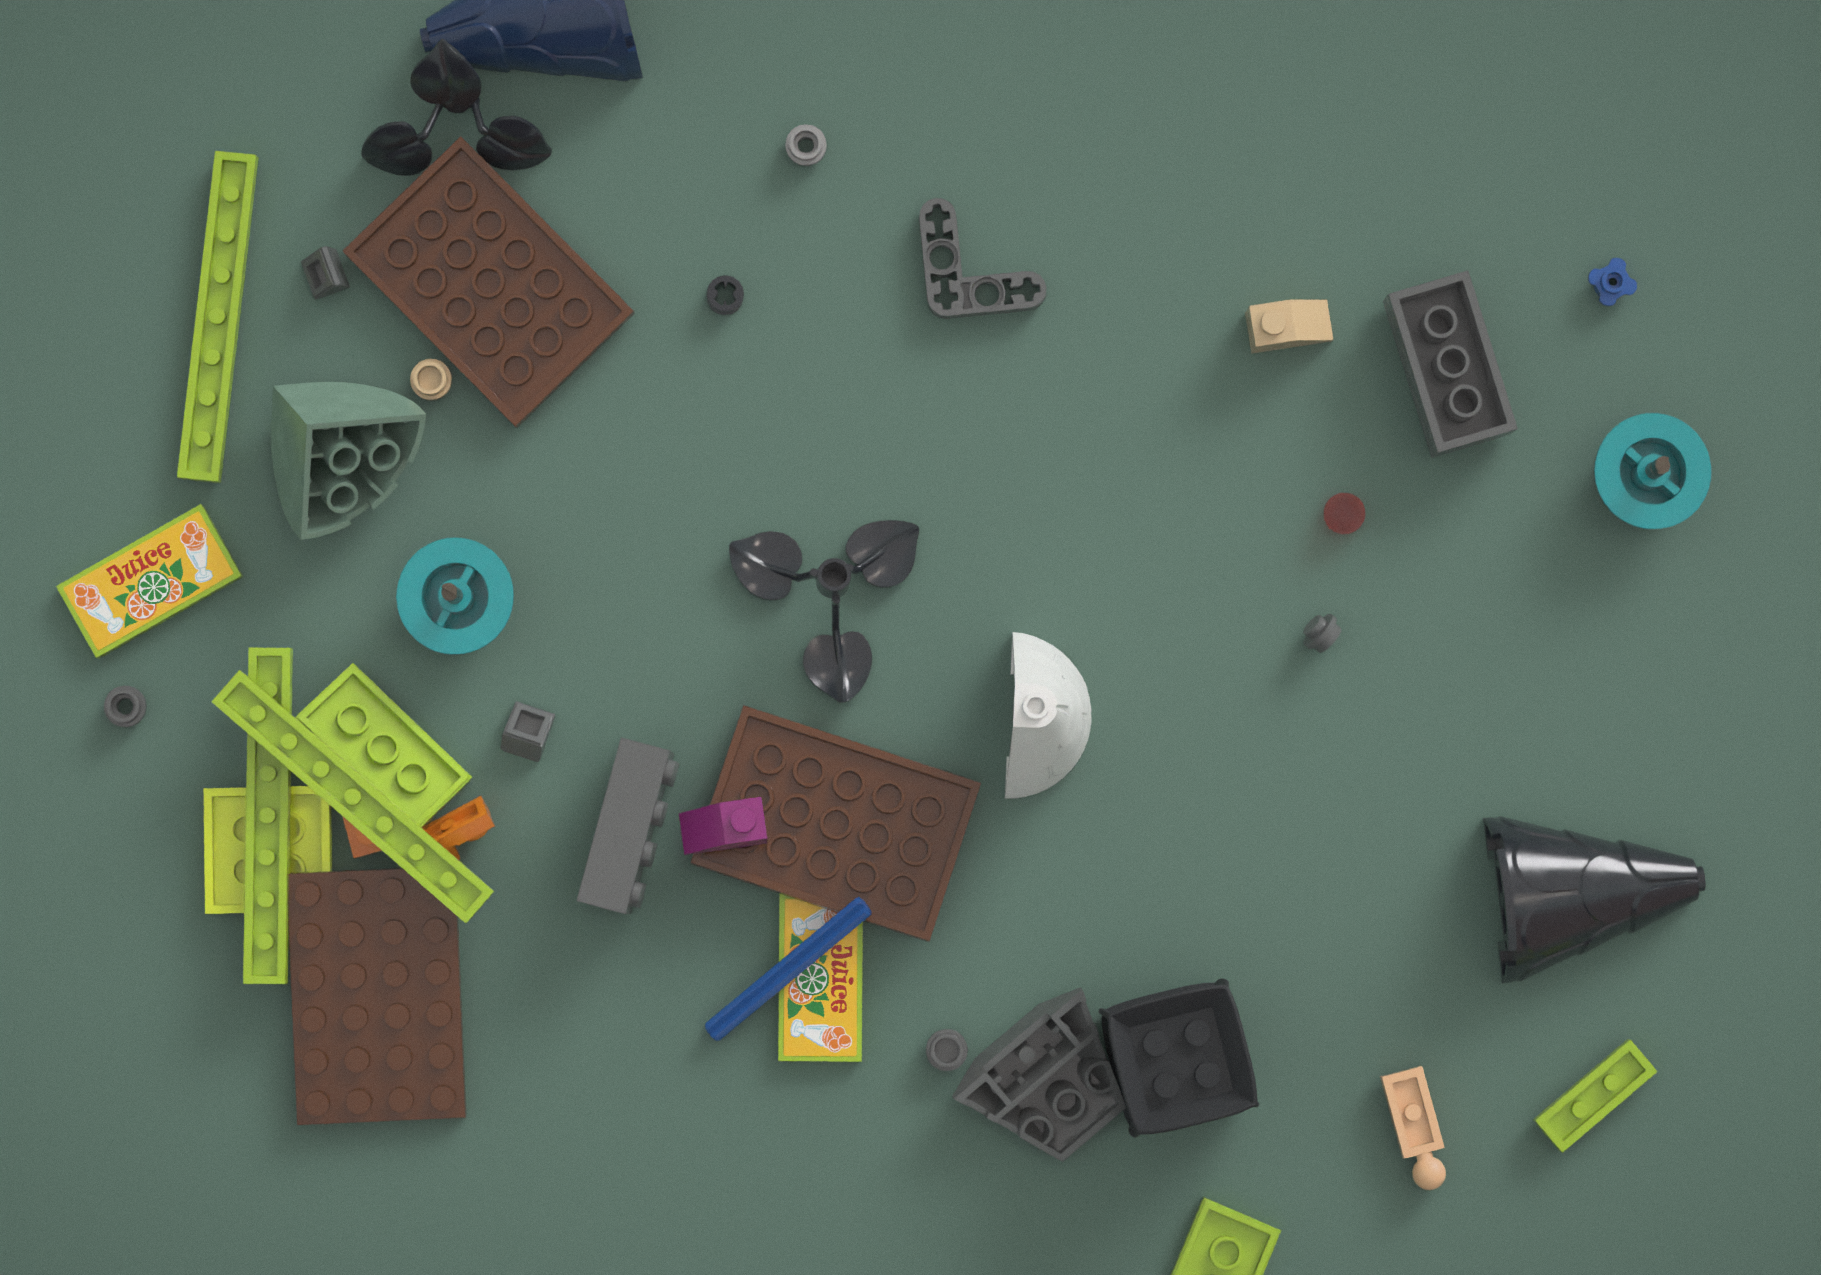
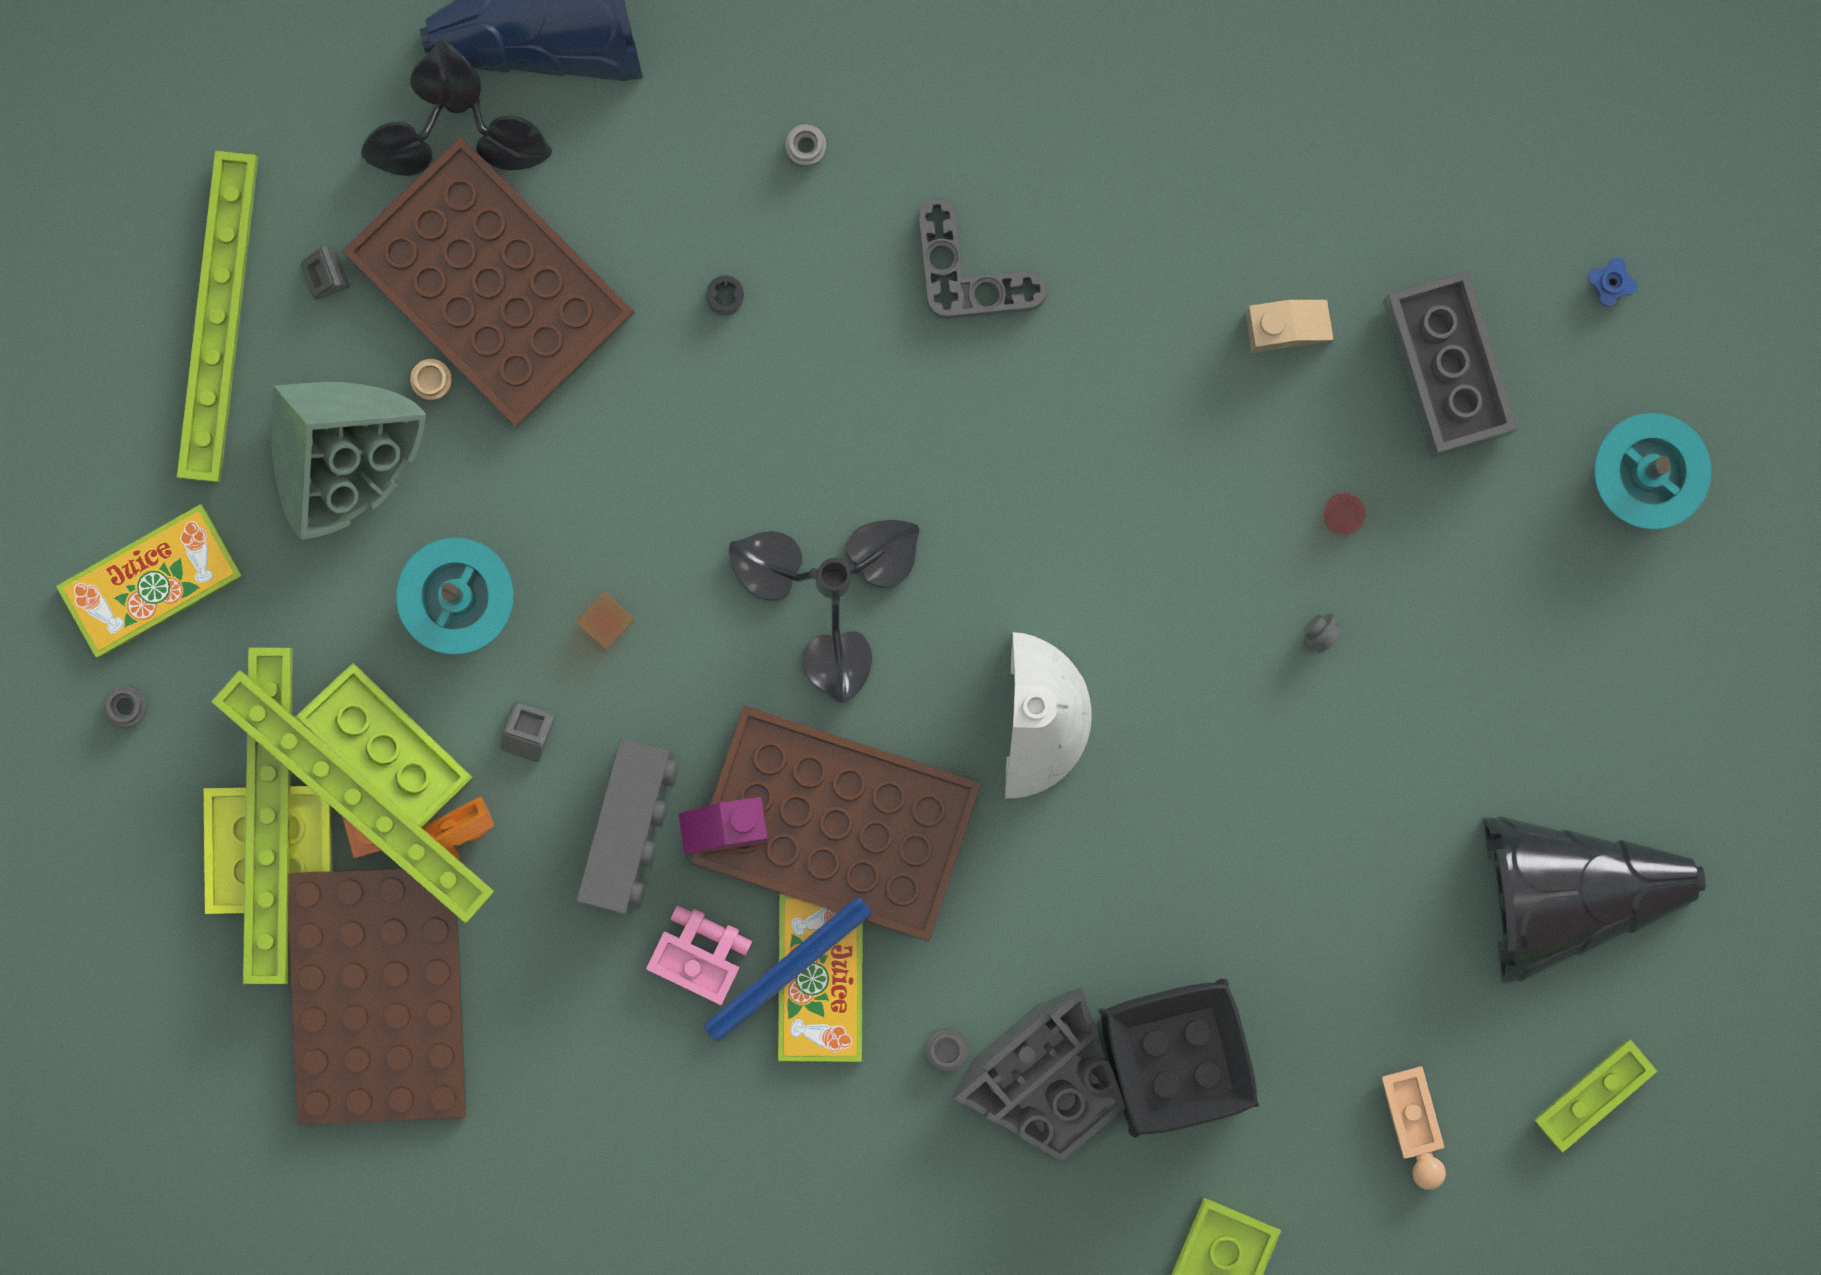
(605, 620): none -> clear orange plate
(692, 966): none -> bright pink plate

